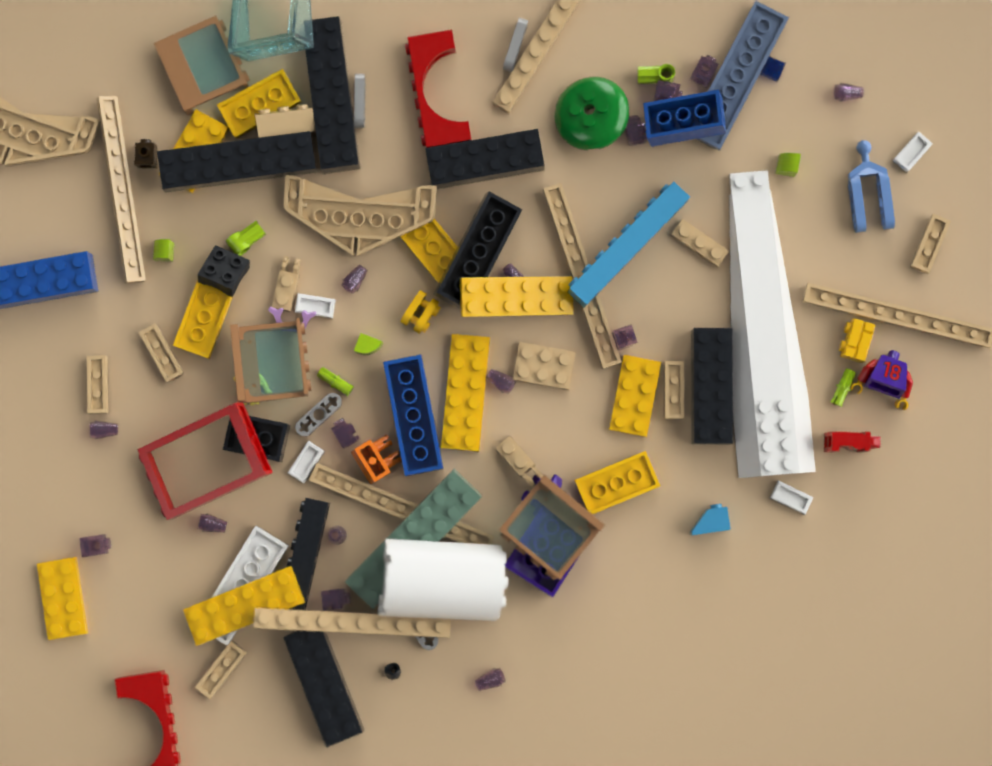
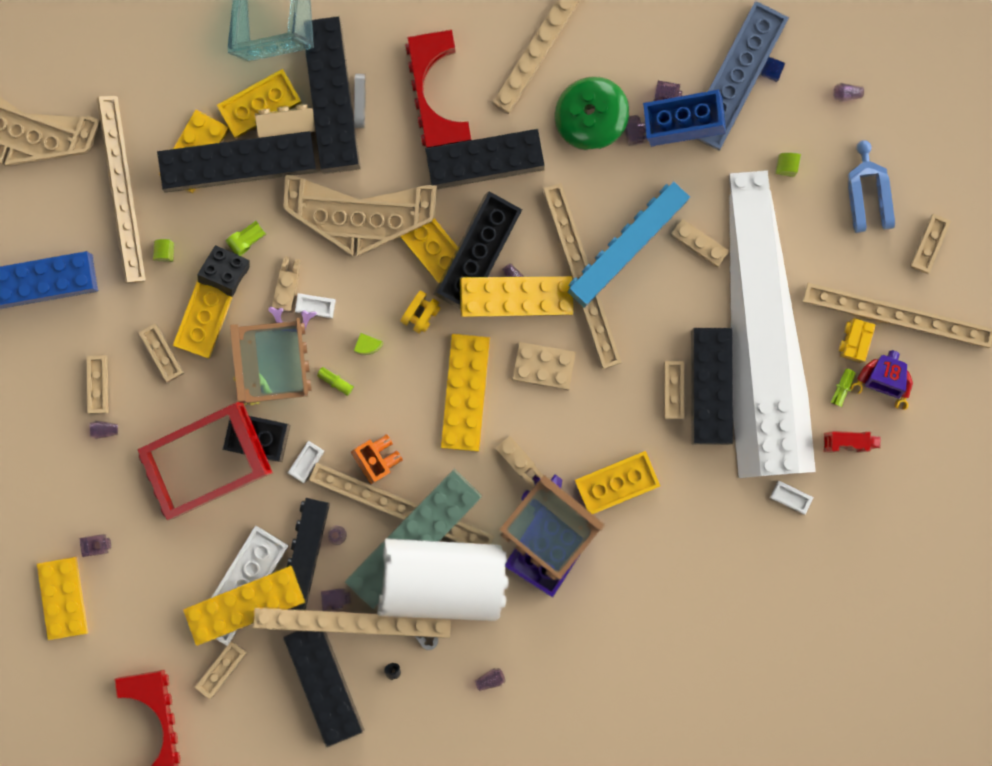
(148, 160): dark brown brick -> none
(200, 63): panel -> none
(210, 523): cone -> none
(304, 420): light grey beam -> none
(345, 433): clear purple brick -> none
(354, 279): cone -> none
(413, 415): blue brick -> none
(500, 380): cone -> none
(515, 45): light grey beam -> none
(624, 337): brick -> none
(635, 395): yellow plate -> none
(652, 74): lime piece -> none
(700, 75): clear purple brick -> none
(712, 520): dark azure slope -> none
(912, 152): white tile -> none

